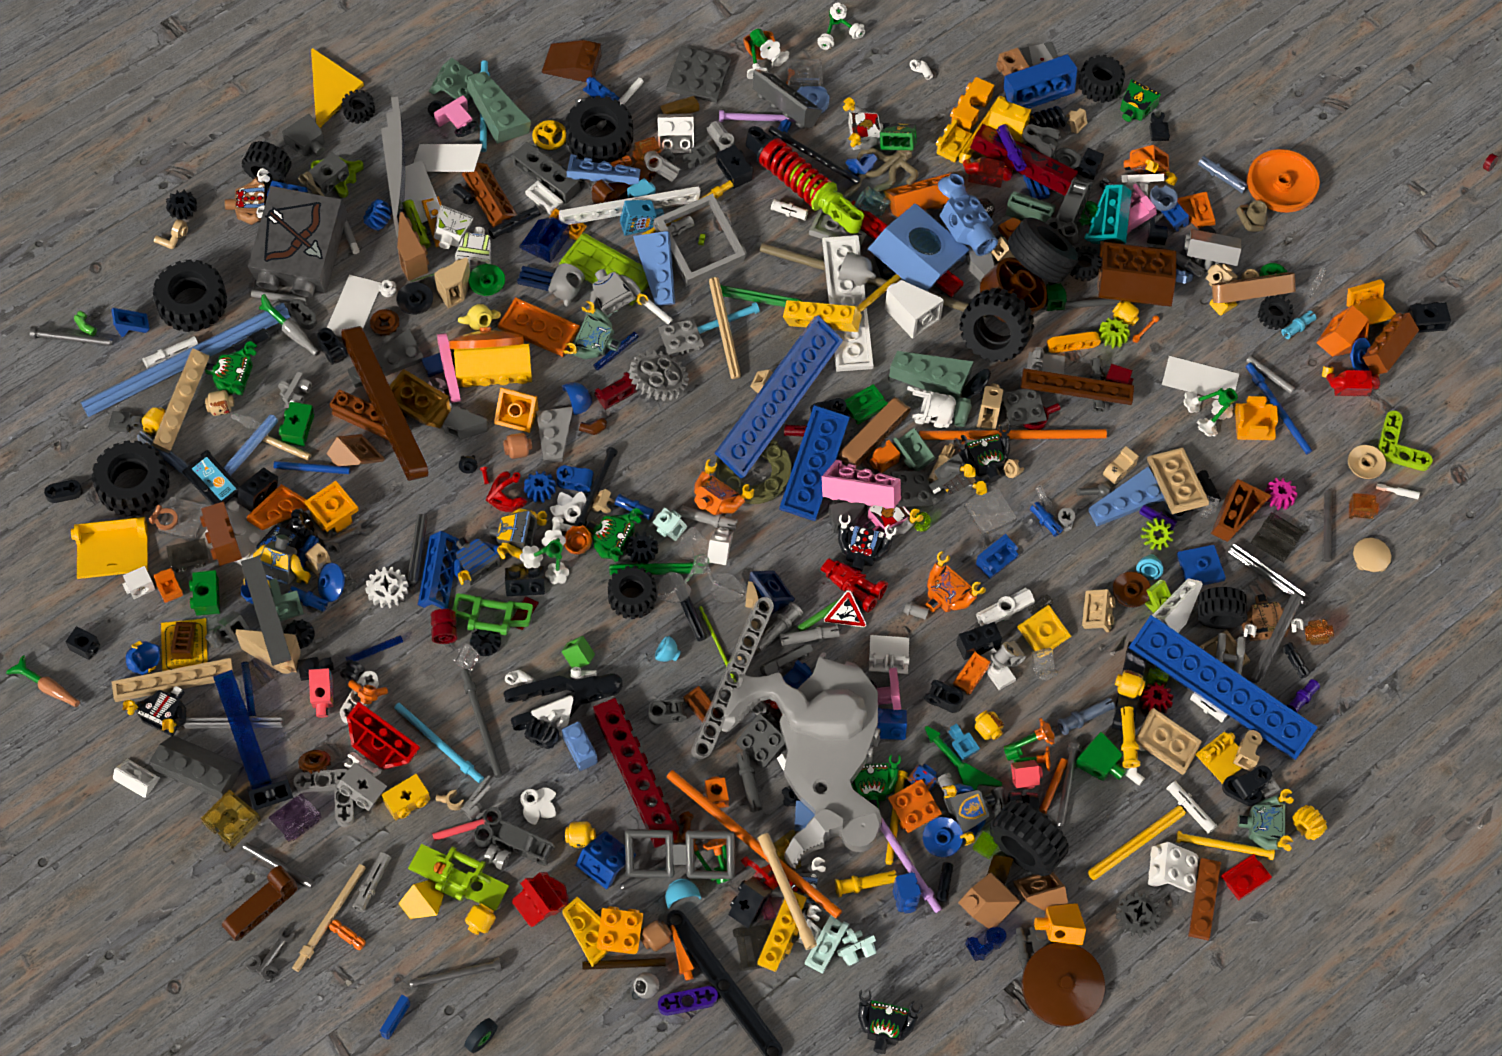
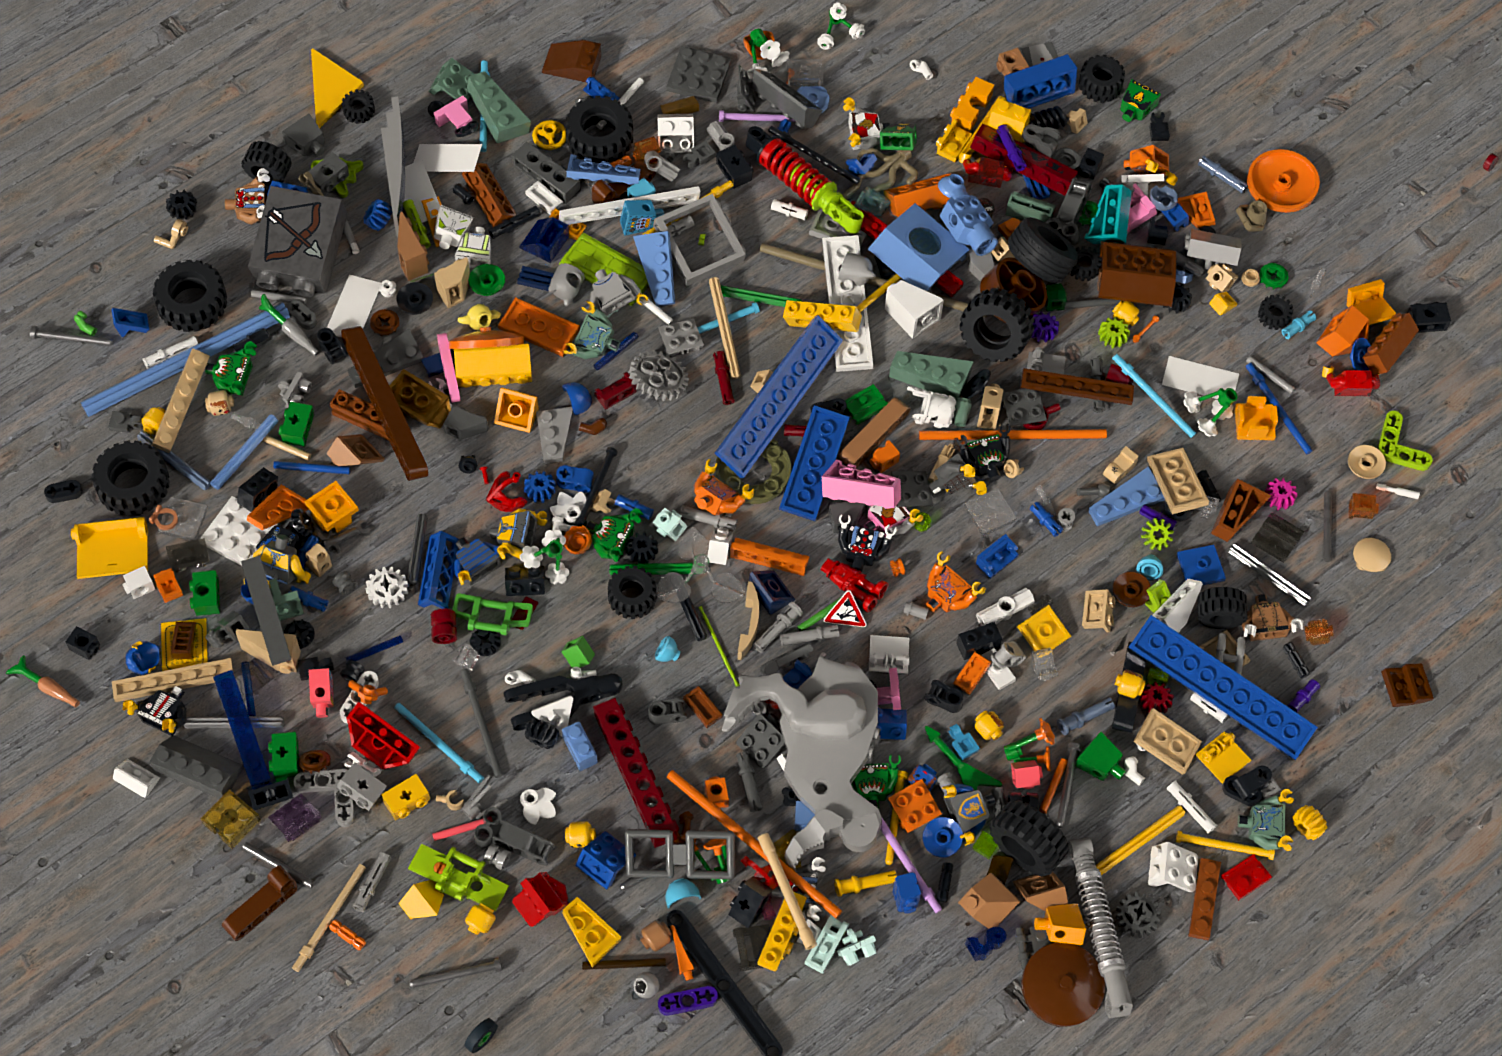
(209, 474): door -> none
(220, 534): dark orange wedge -> none
(263, 967): flat silver bar -> none
(285, 744): none -> green brick
(331, 582): blue dish -> none
(395, 1017): blue tile -> none
(517, 446): nougat head -> none
(620, 930): light orange bracket -> none
(723, 376): none -> dark red pin
(736, 669): light grey beam -> none
(744, 91): none -> dark grey hinge
(769, 556): none -> orange fence
(885, 1022): black torso -> none
(898, 567): none -> orange bush
(915, 450): sand green bracket -> none
(1045, 327): none -> dark purple gear
(1073, 342): light orange beam -> none
(1111, 966): none -> light grey piece
(1127, 369): none -> medium azure bar
(1129, 744): yellow pin -> none
(1181, 299): none -> black gear
(1246, 754): tan leg -> none
(1253, 287): medium nougat beam -> none
(1276, 638): flat silver axle -> none
(1407, 685): none -> reddish brown slope

